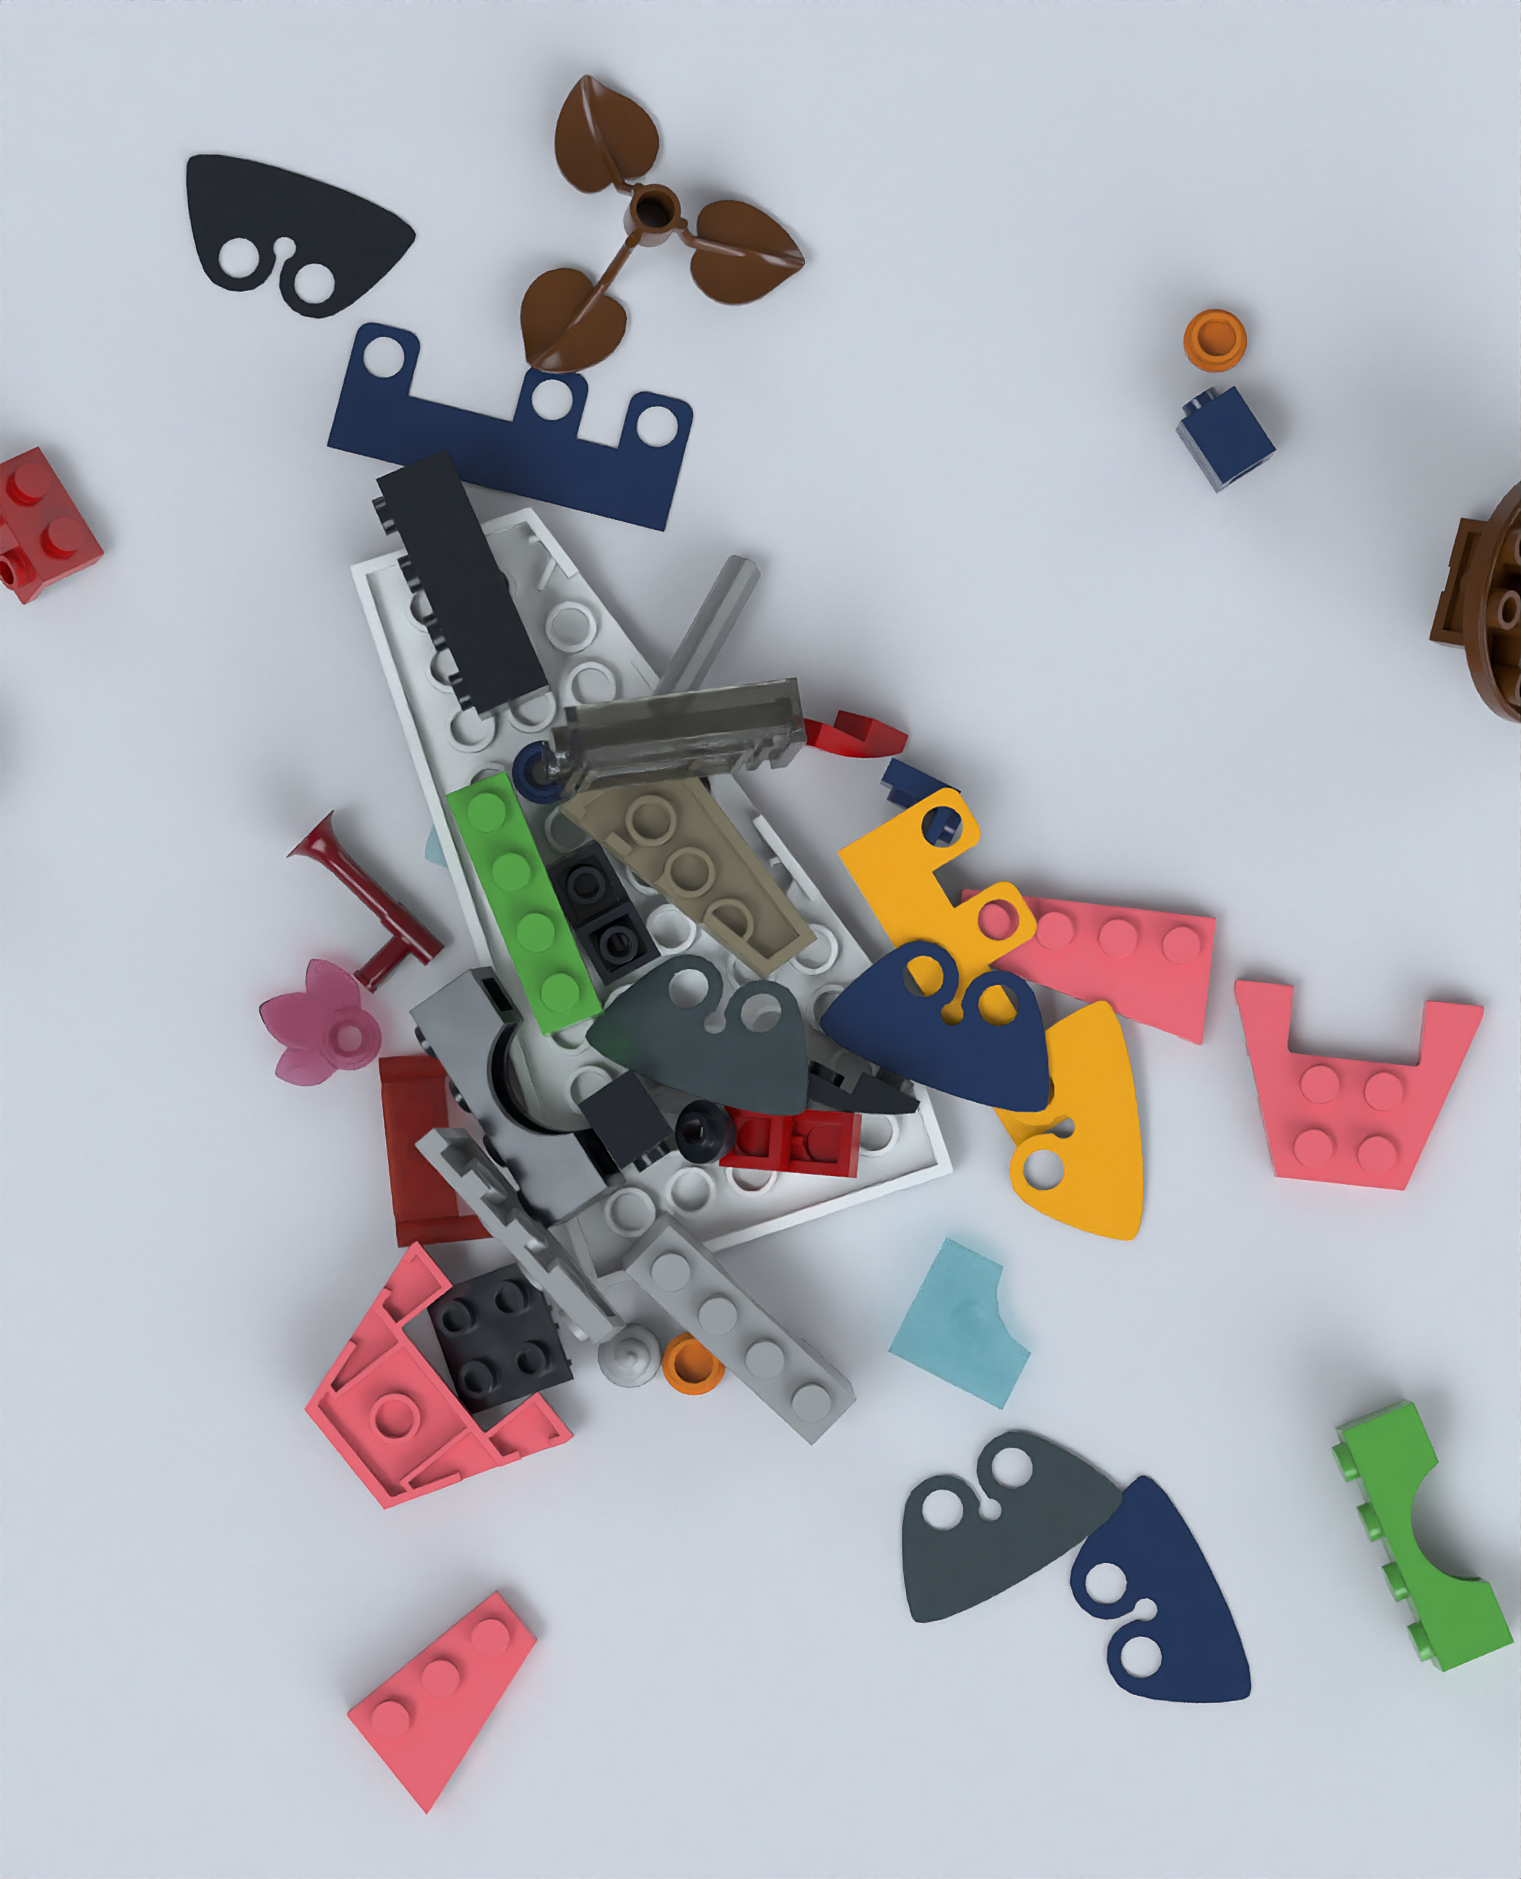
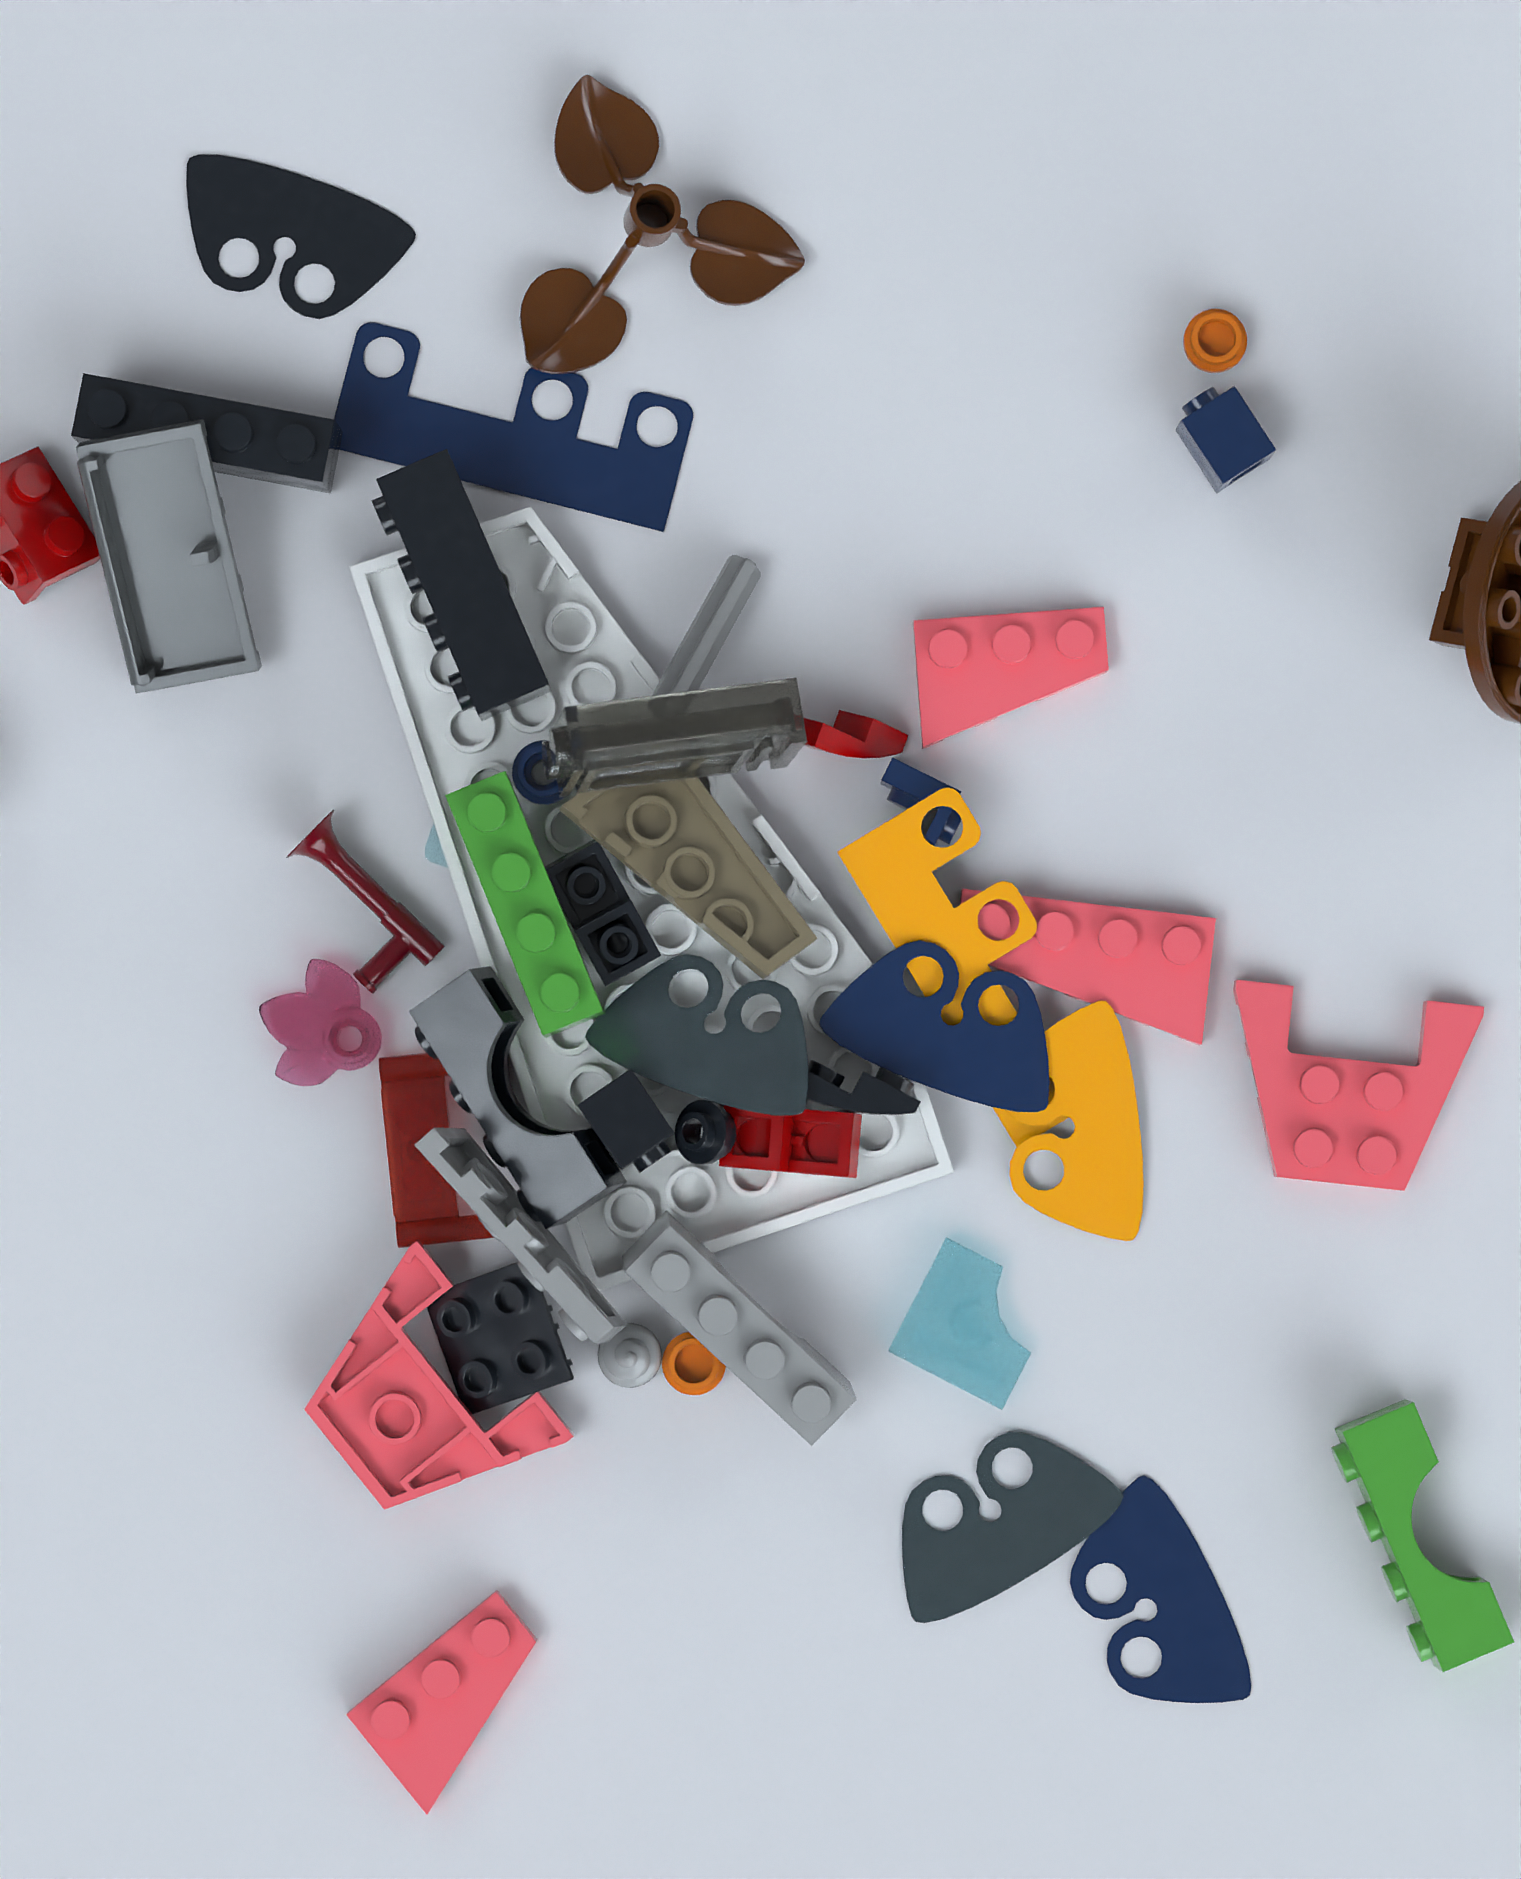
(167, 556): none -> container
(240, 436): none -> black brick
(1000, 662): none -> coral wing

